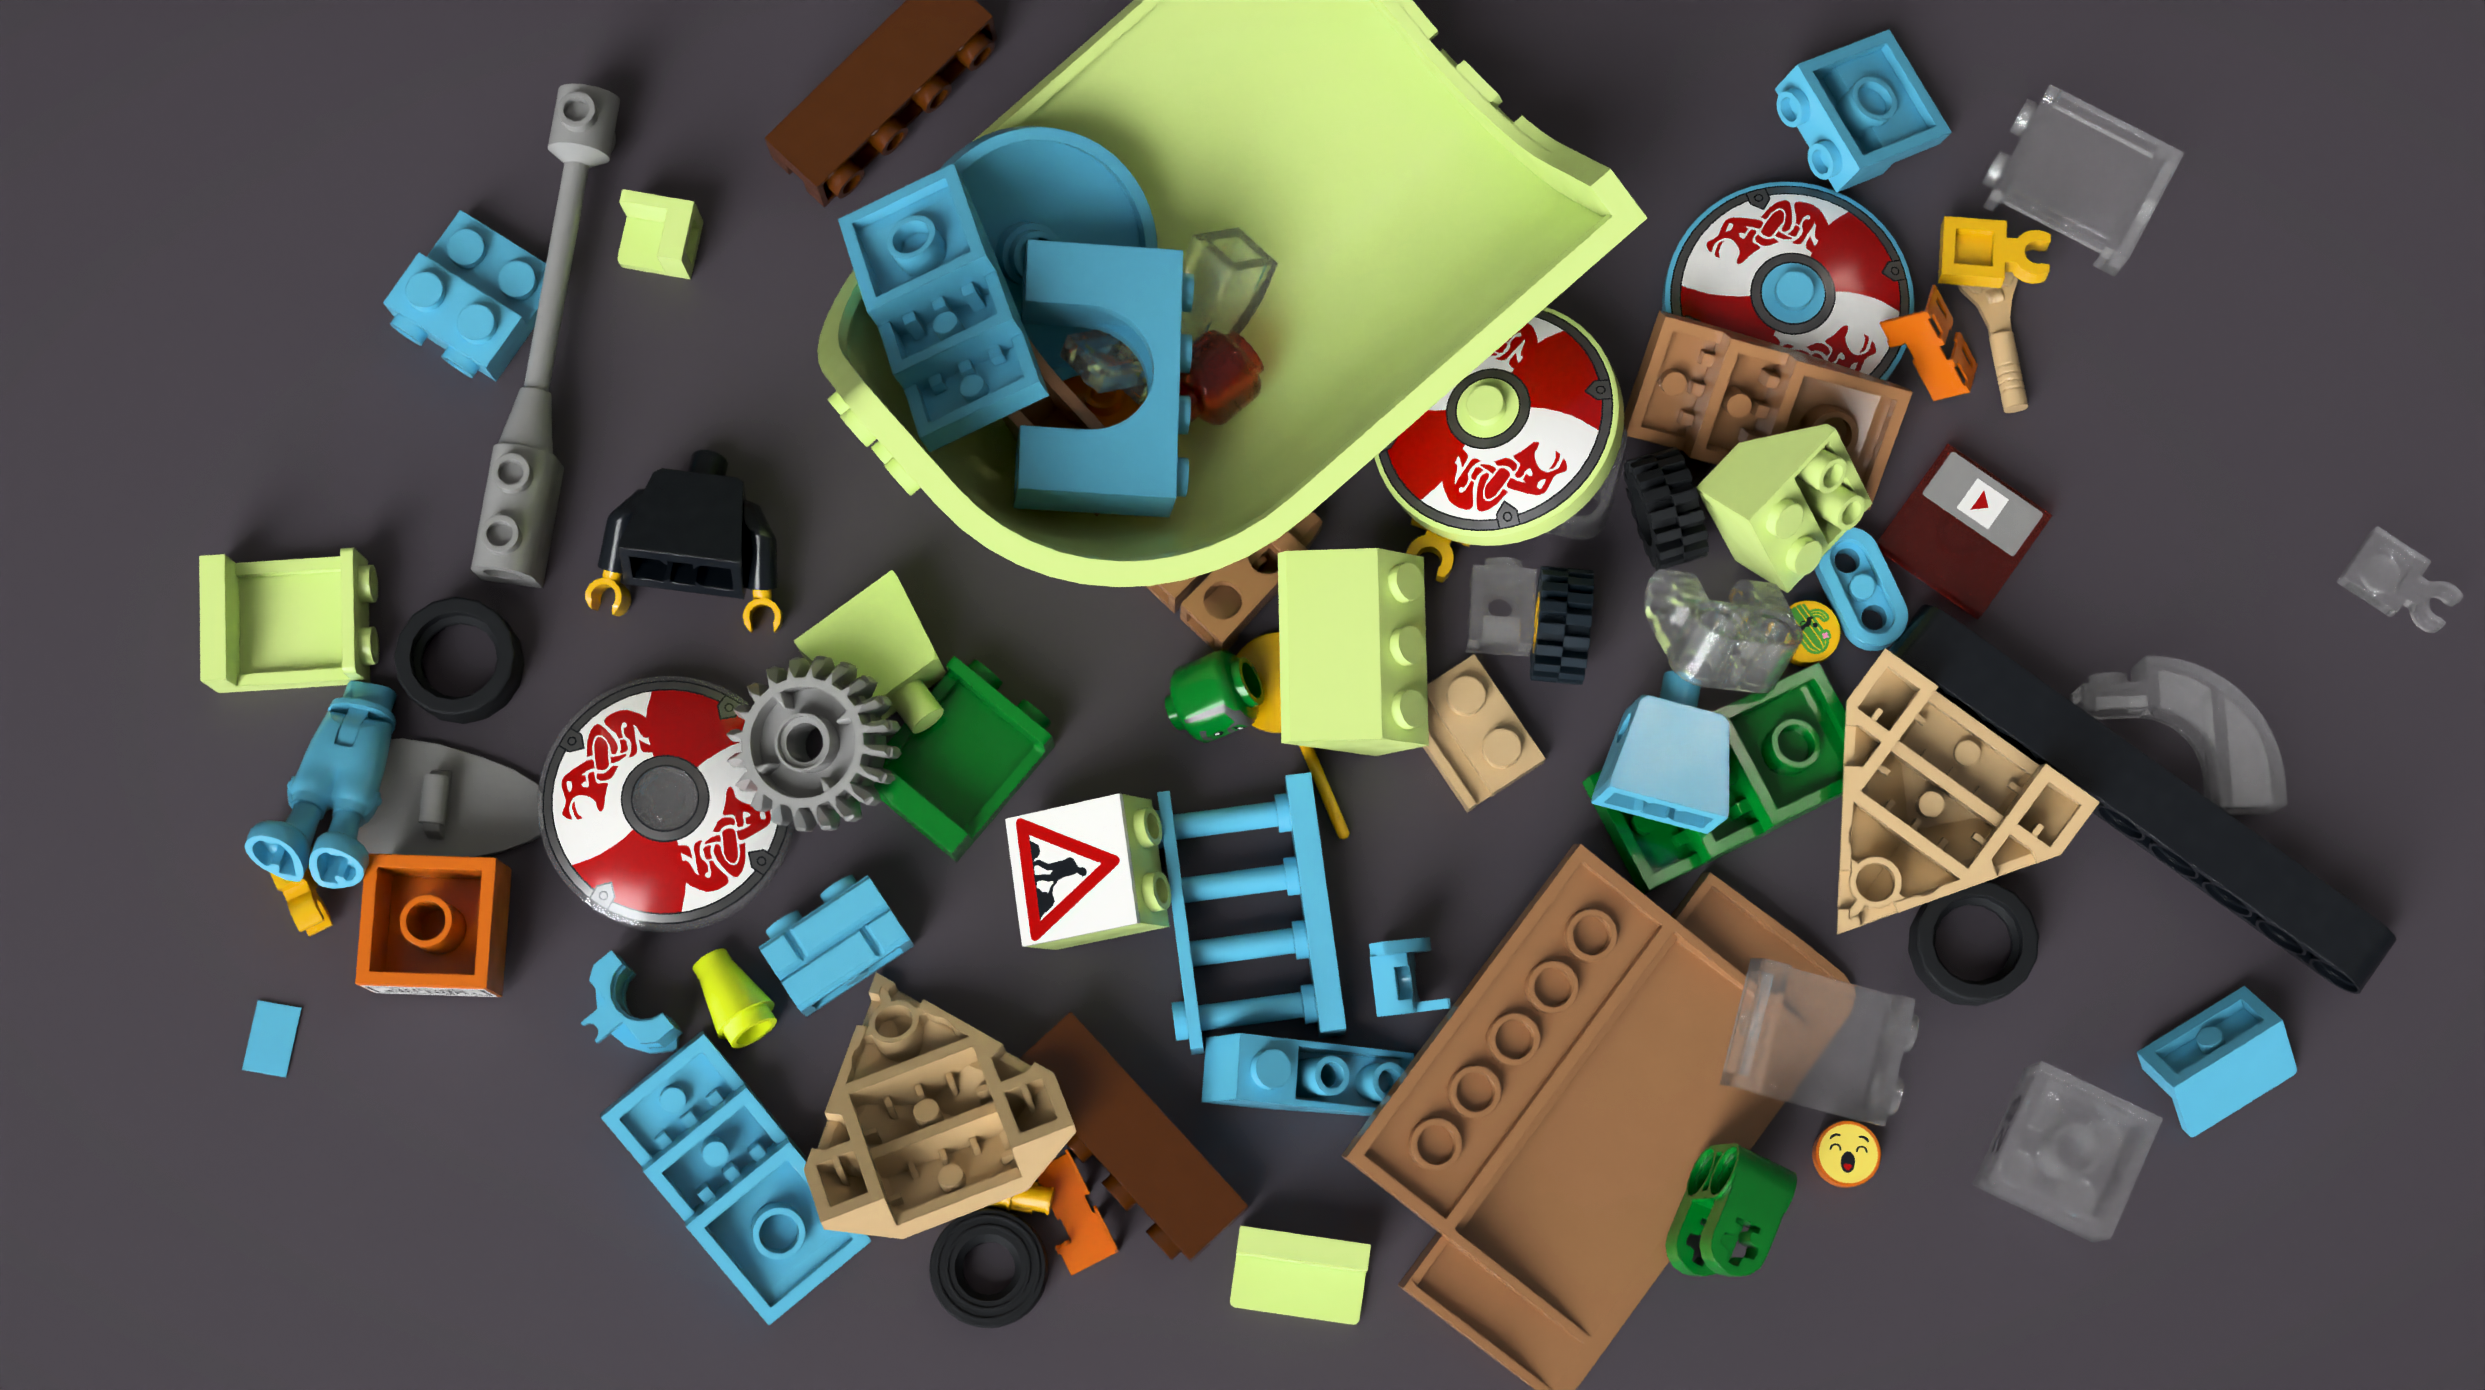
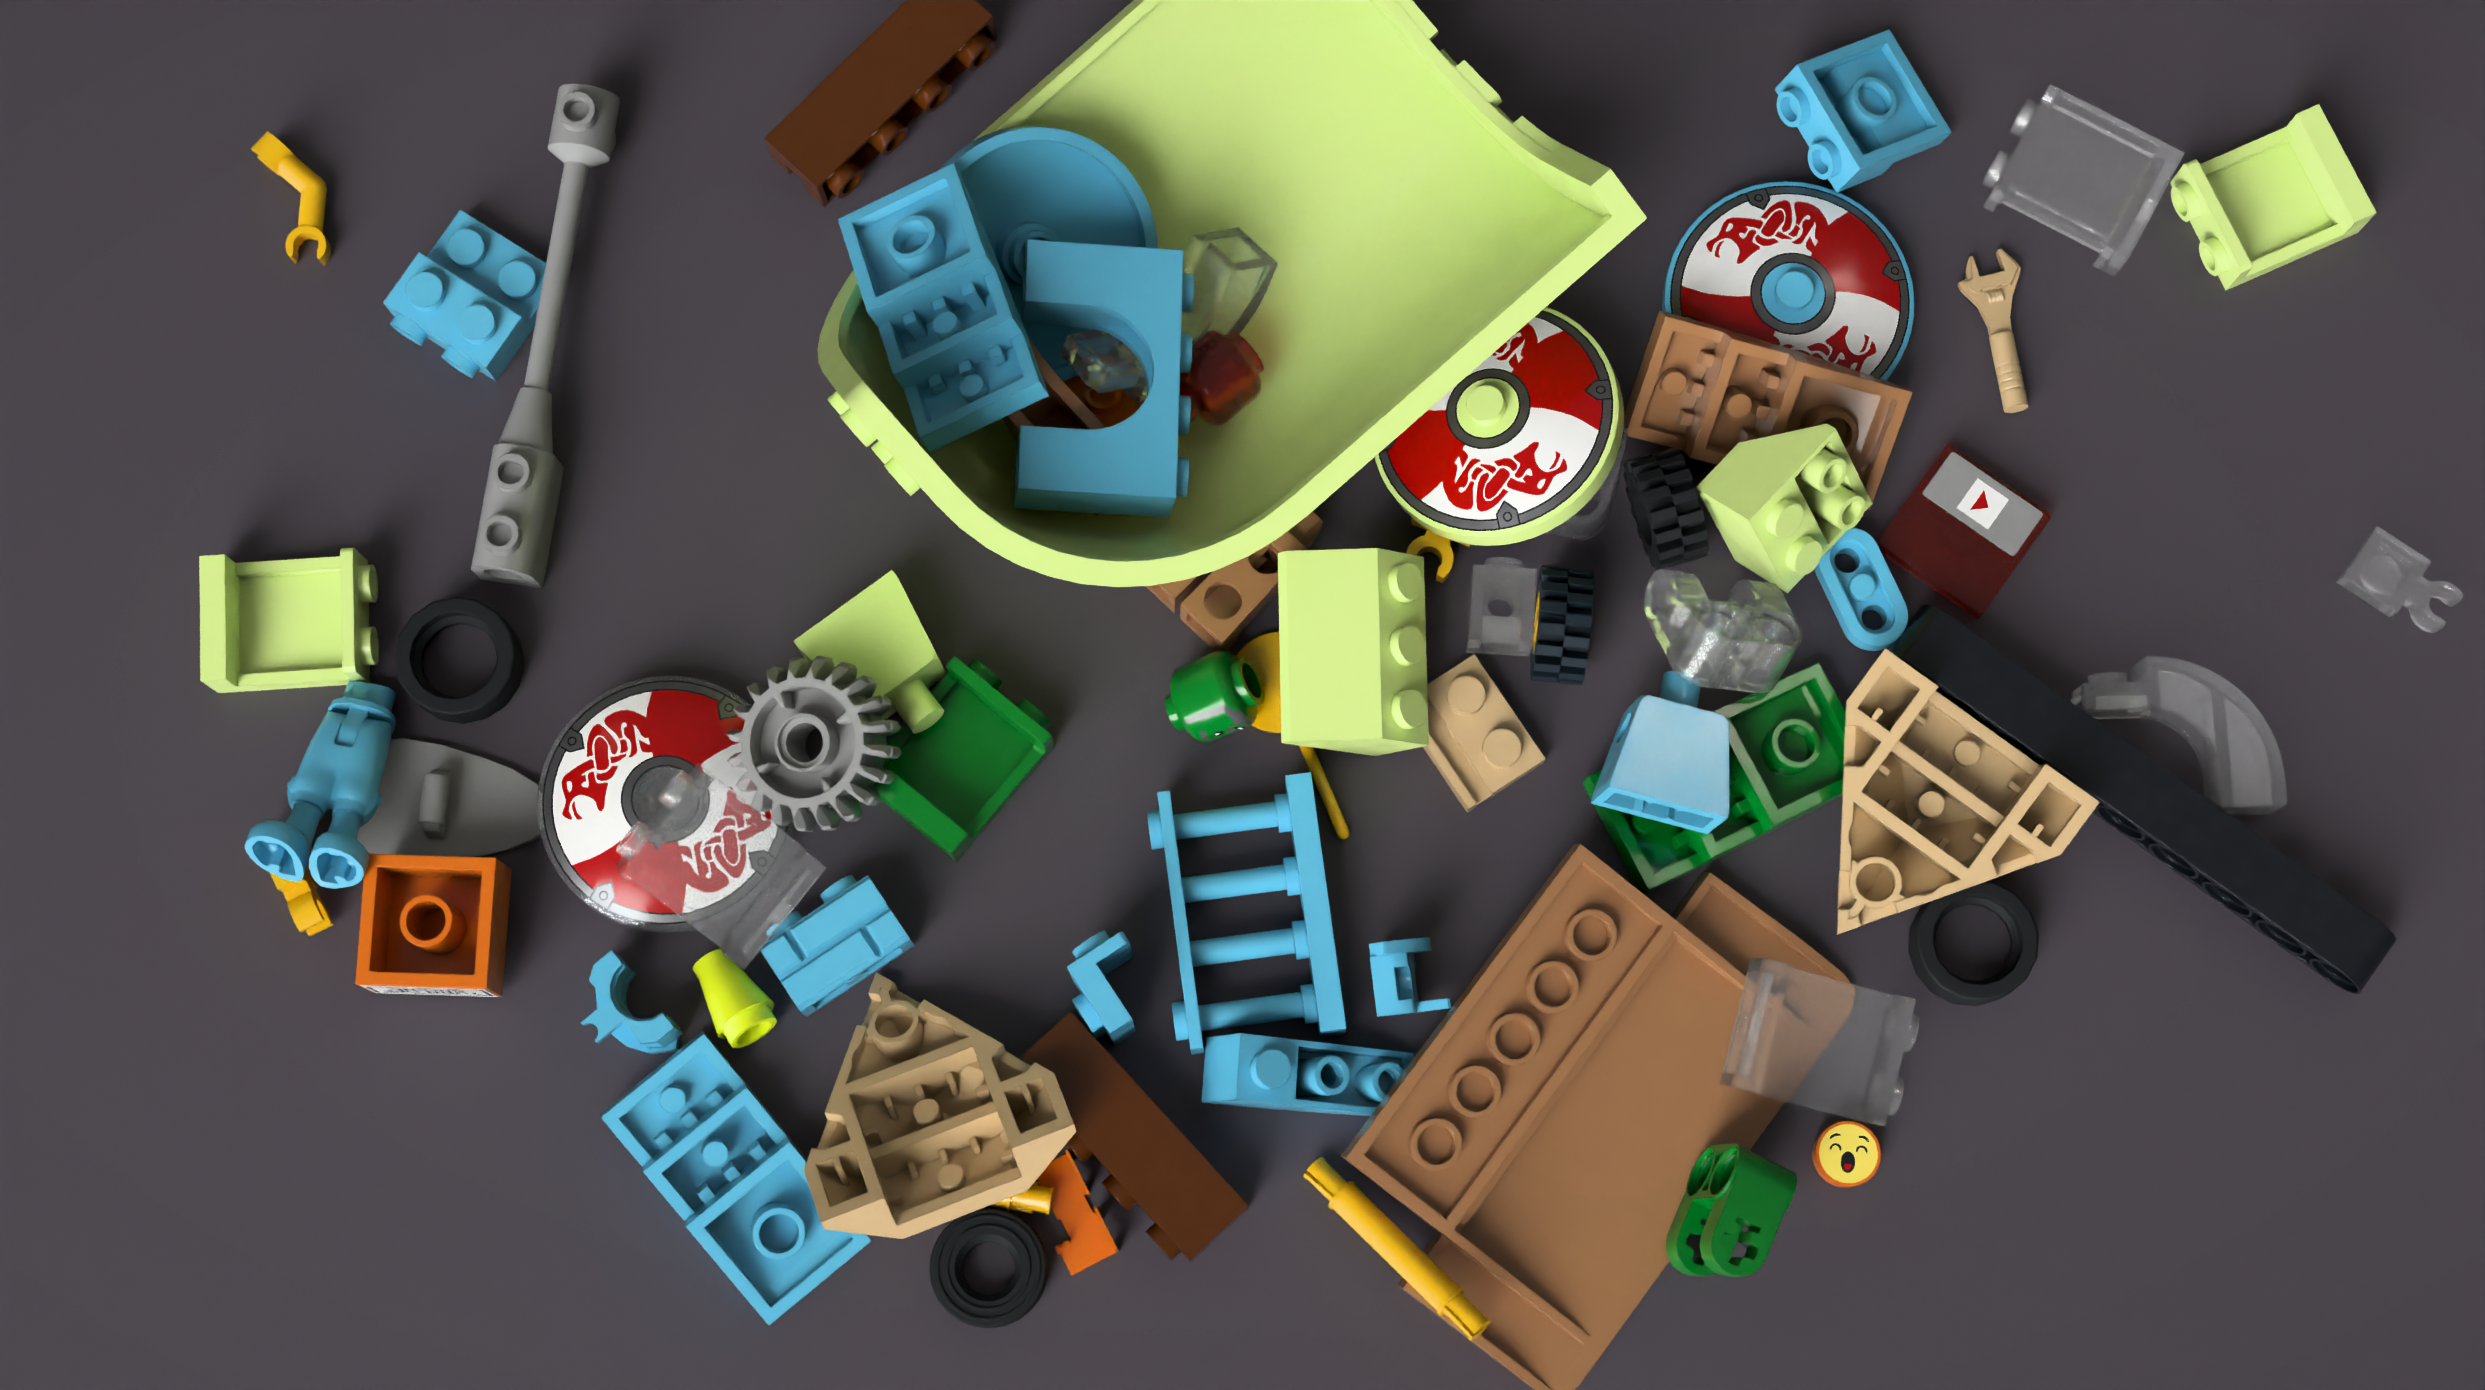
(271, 1038): medium azure sticker -> none
(312, 200): none -> yellow arm
(659, 234): yellowish green panel -> none
(692, 537): black torso -> none
(718, 863): none -> clear panel
(1088, 872): piece -> none
(1098, 1002): none -> medium azure bracket
(1299, 1275): yellowish green panel -> none
(1397, 1248): none -> yellow piece
(1819, 631): tile -> none
(1925, 346): orange piece -> none
(1980, 253): yellow plate -> none
(2068, 1152): clear brick -> none
(2220, 1060): medium azure panel -> none
(2272, 199): none -> yellowish green panel

